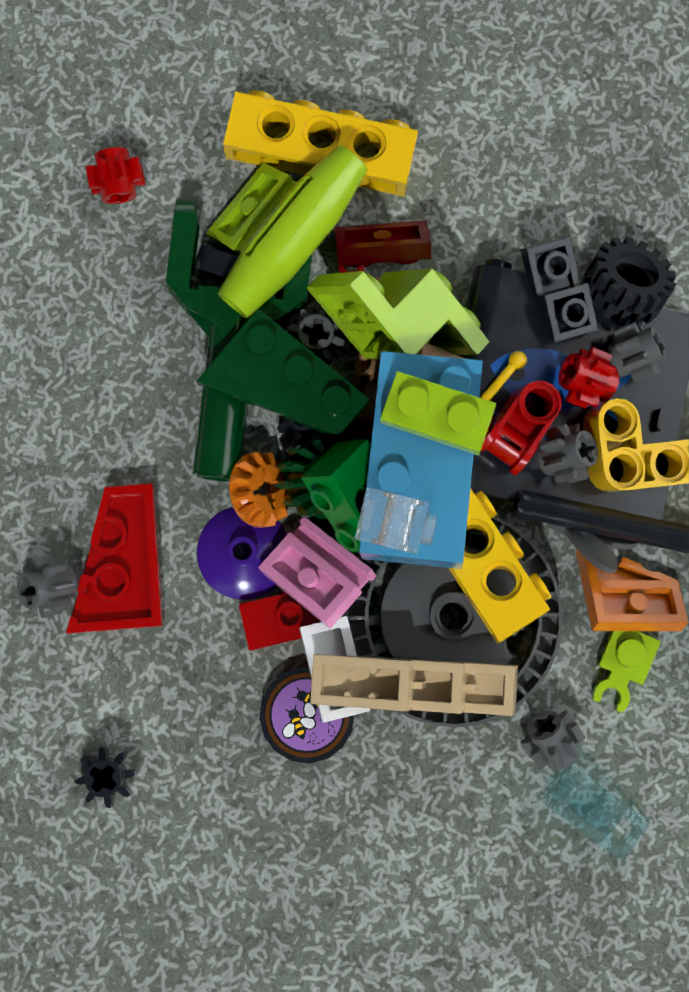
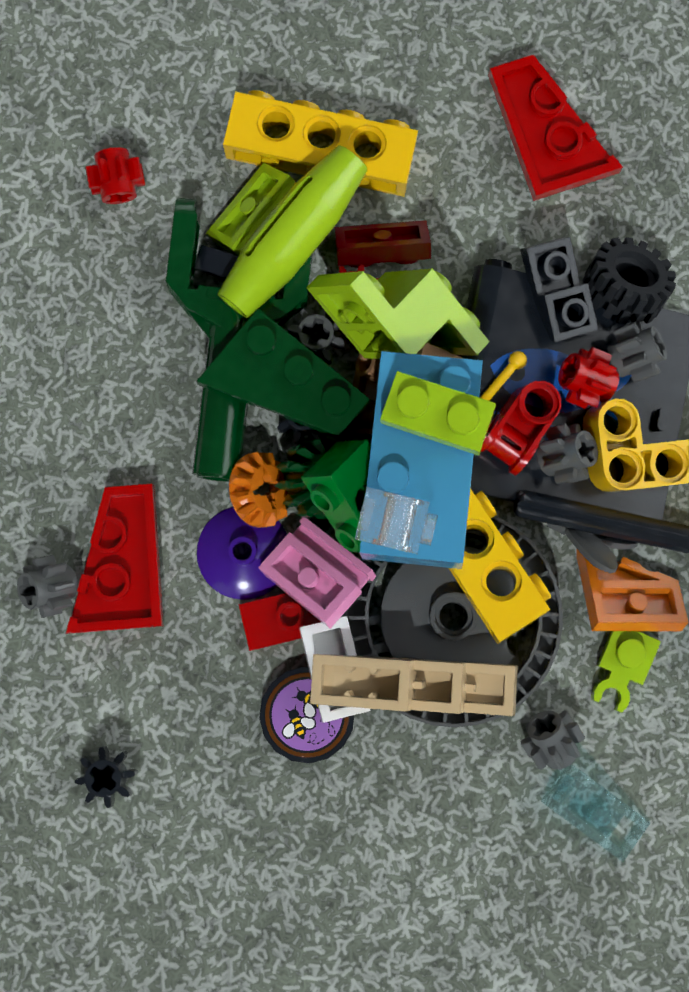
(547, 134): none -> red wing

